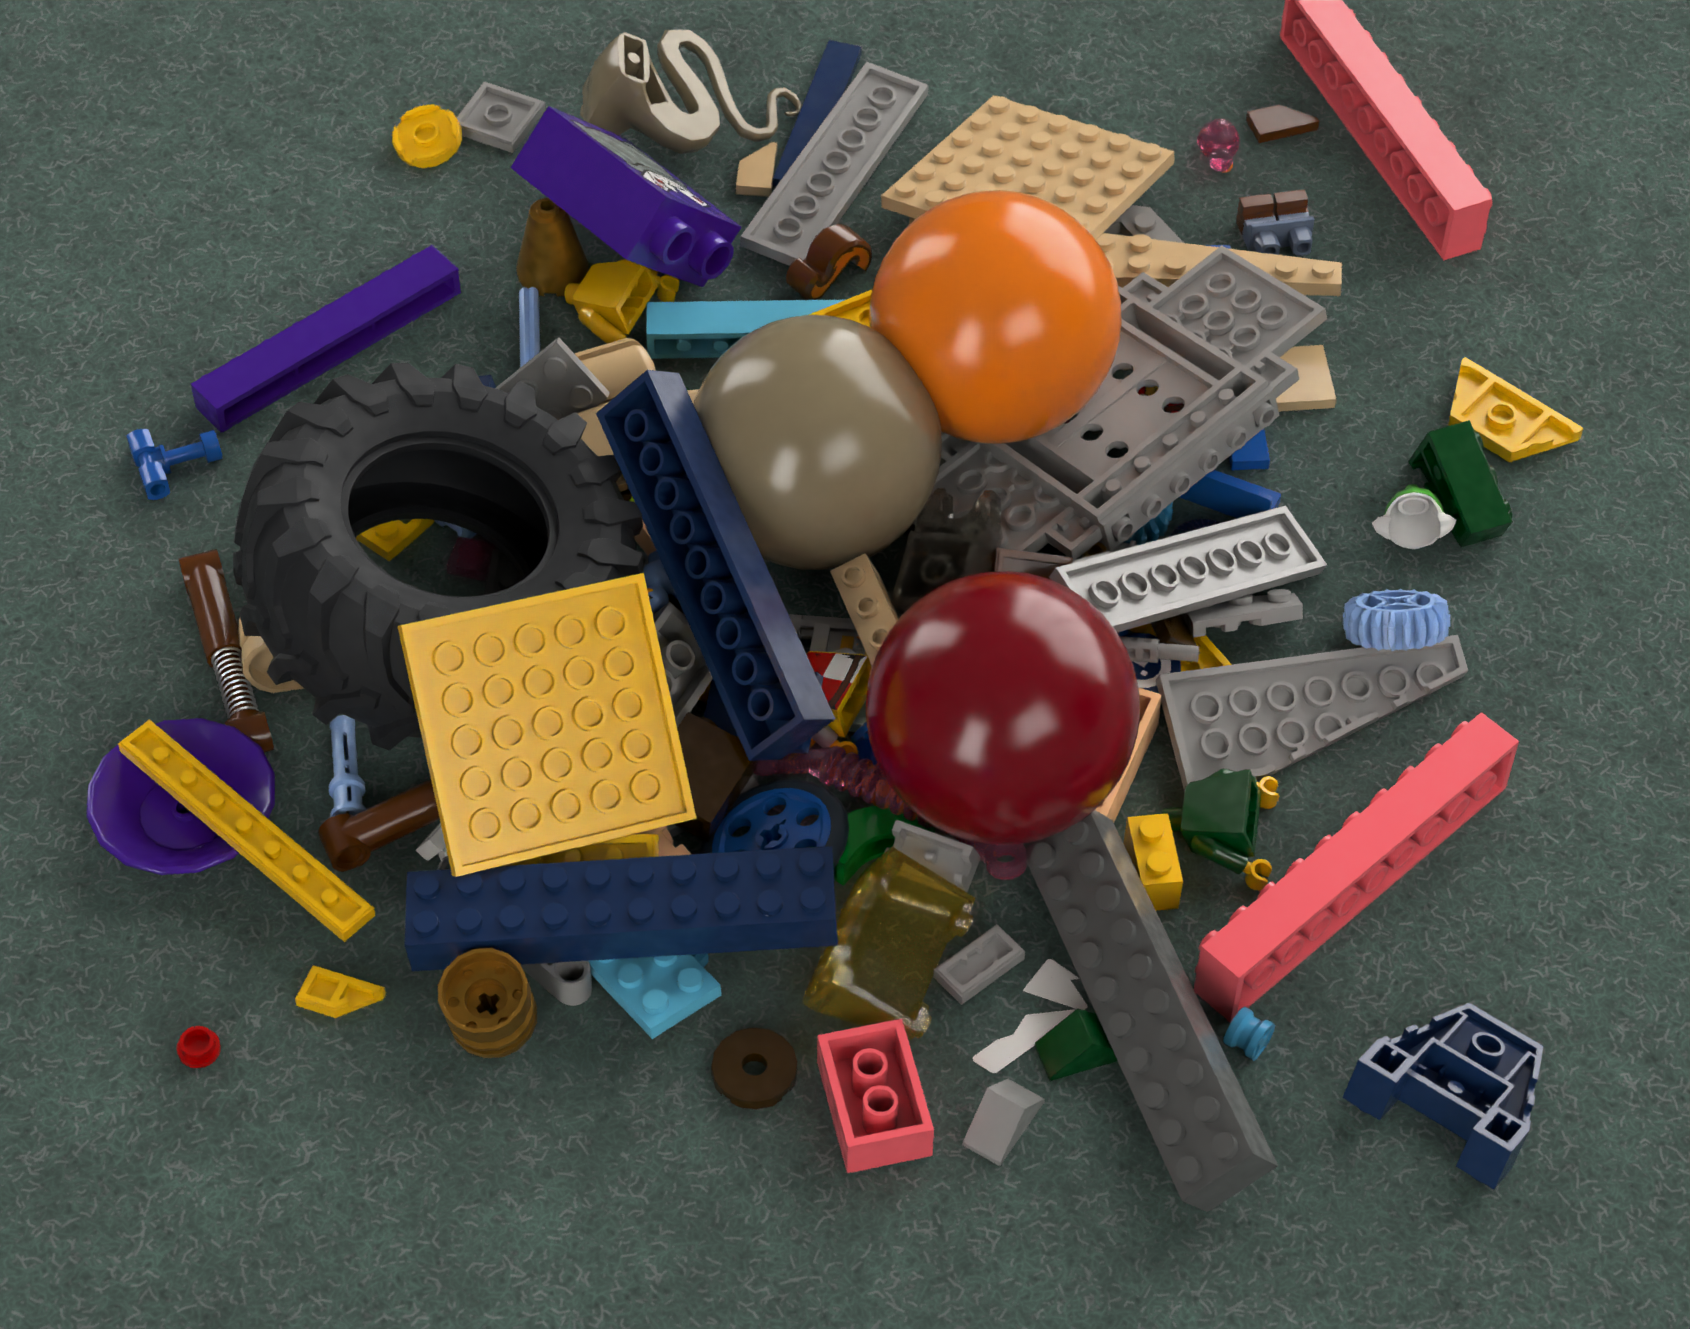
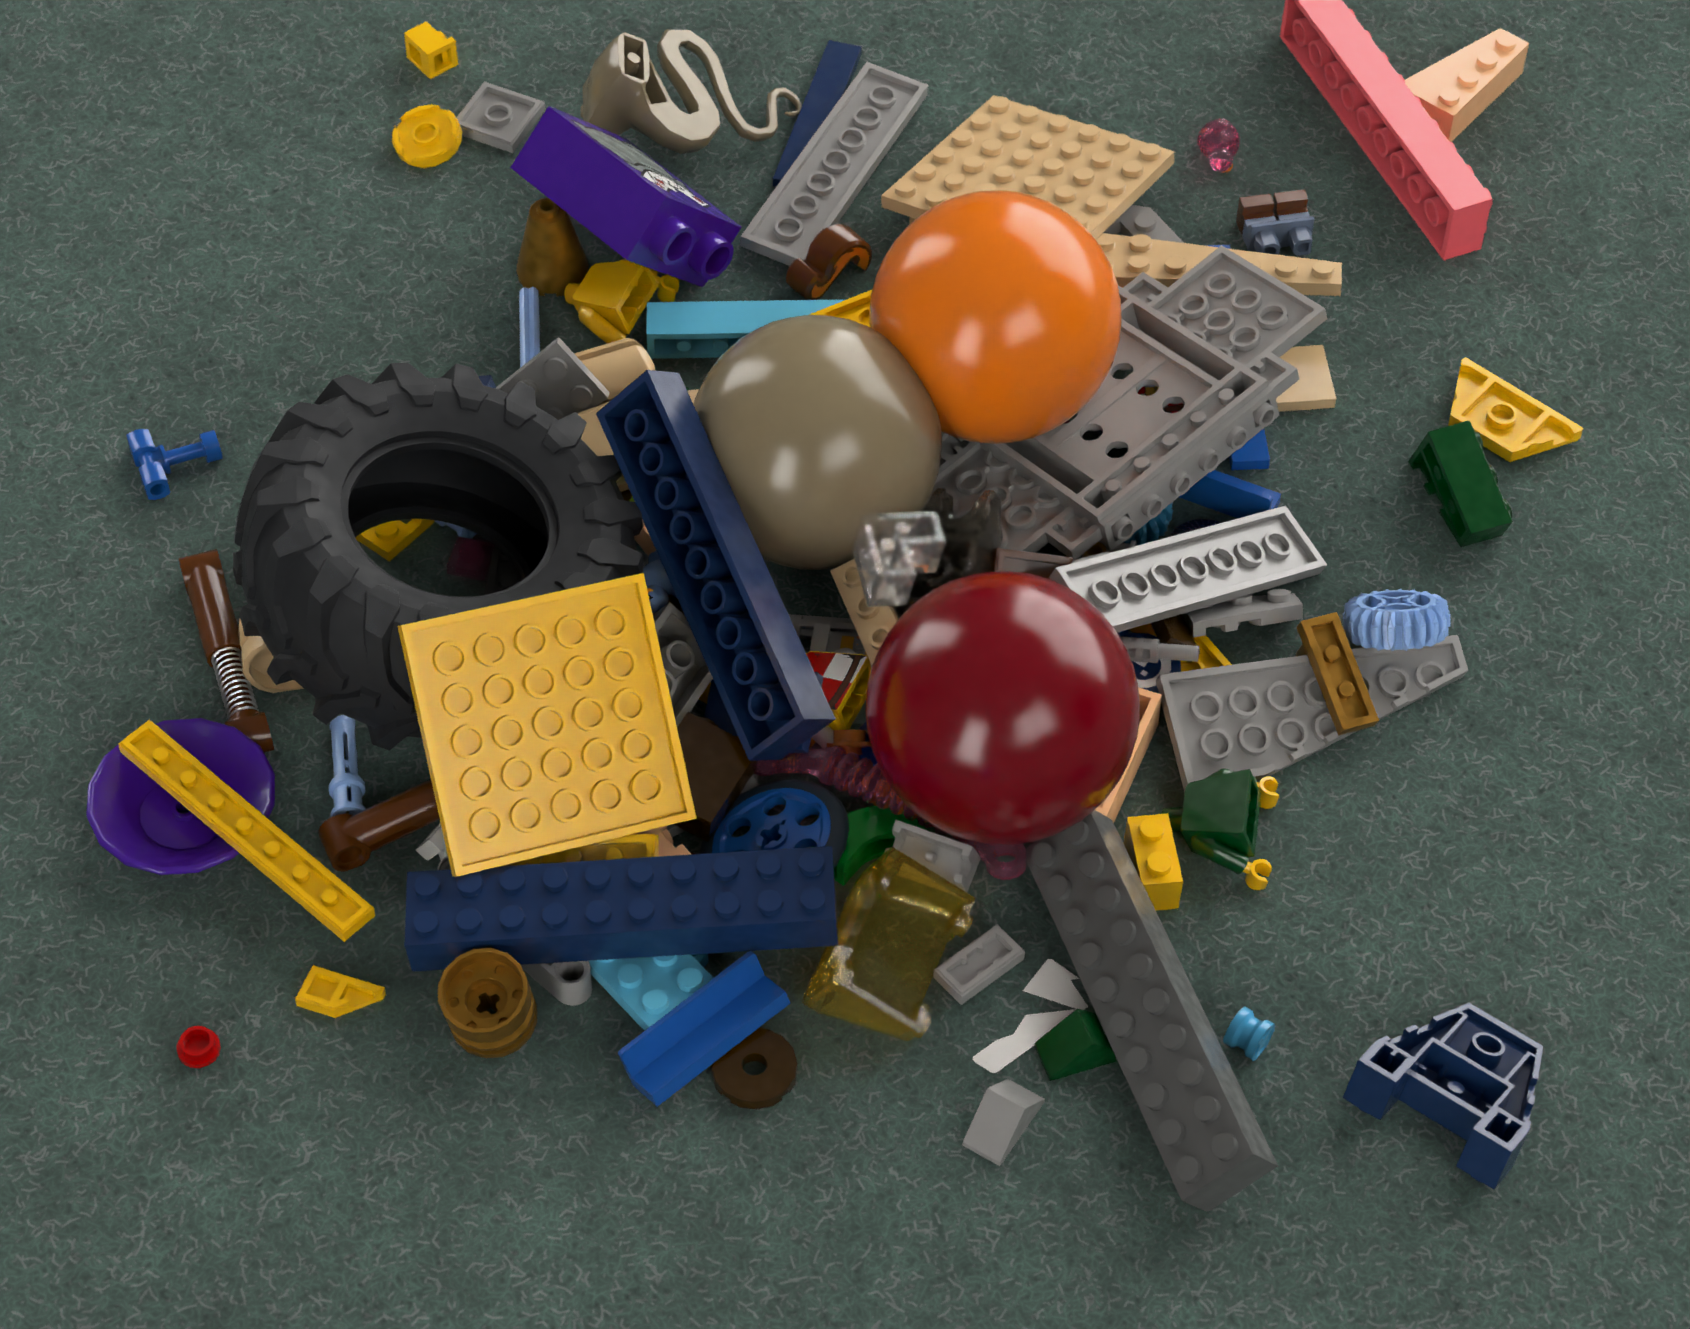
(325, 338): dark purple brick -> none
(430, 50): none -> yellow brick
(702, 1029): none -> blue panel
(757, 172): tan tile -> none
(850, 740): none -> dark orange plate
(875, 1095): coral brick -> none
(892, 551): none -> clear brick
(1279, 122): tile -> none
(1337, 673): none -> pearl gold piece
(1353, 866): coral brick -> none
(1414, 518): white hat -> none
(1469, 80): none -> light nougat wedge

